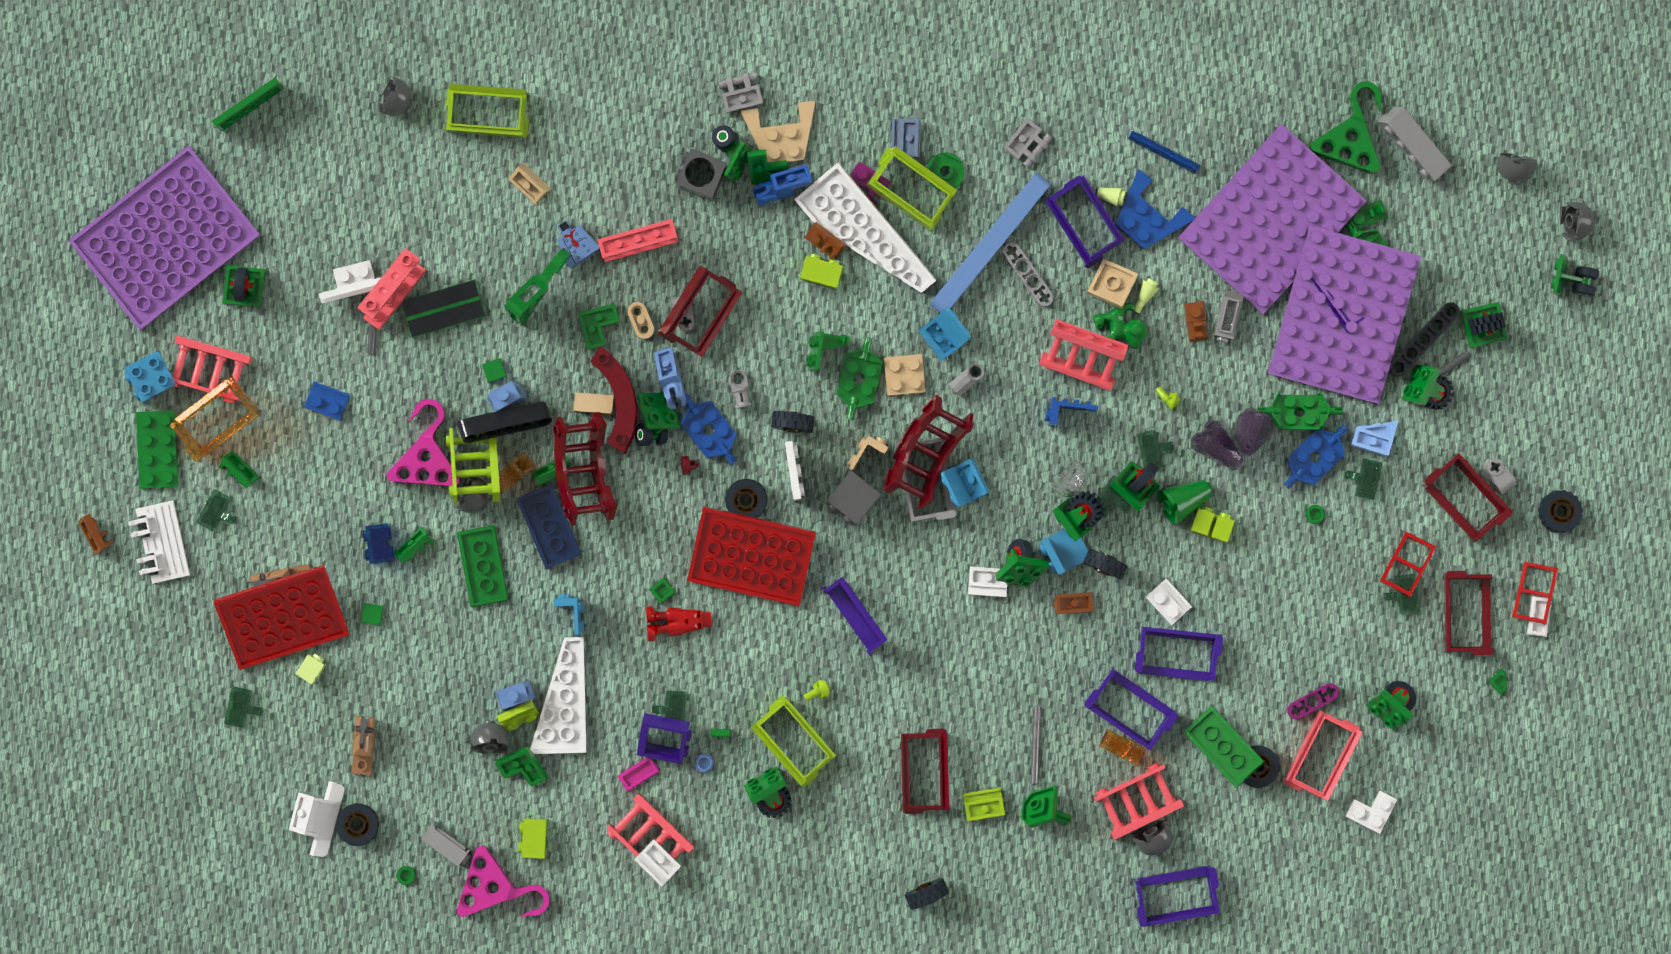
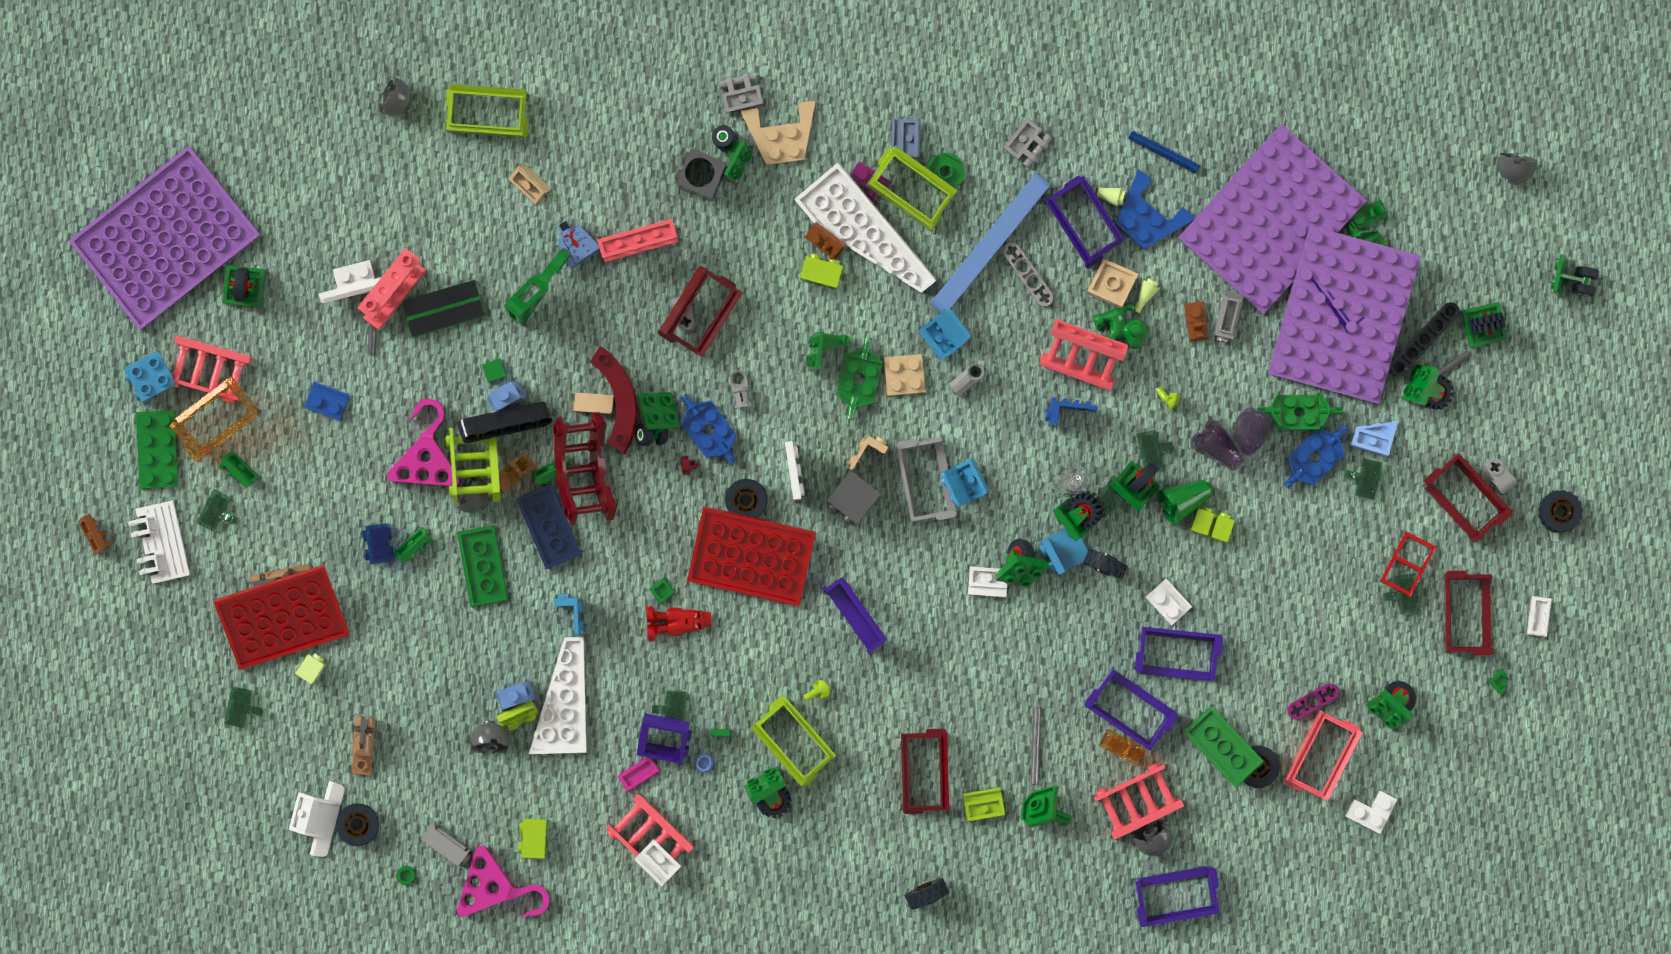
(248, 104): green tile -> none
(372, 614): green tile -> none
(524, 762): green plate -> none
(592, 324): green plate -> none
(640, 320): tan plate -> none
(670, 376): medium blue plate -> none
(760, 168): green plate -> none
(782, 185): blue plate -> none
(792, 422): black wheel -> none
(910, 441): dark red fence -> none
(1073, 603): dark orange plate -> none
(1315, 514): green tile -> none
(1356, 124): green piece -> none
(1414, 142): light grey wedge -> none
(1522, 590): red window -> none
(1577, 220): dark grey cylinder -> none

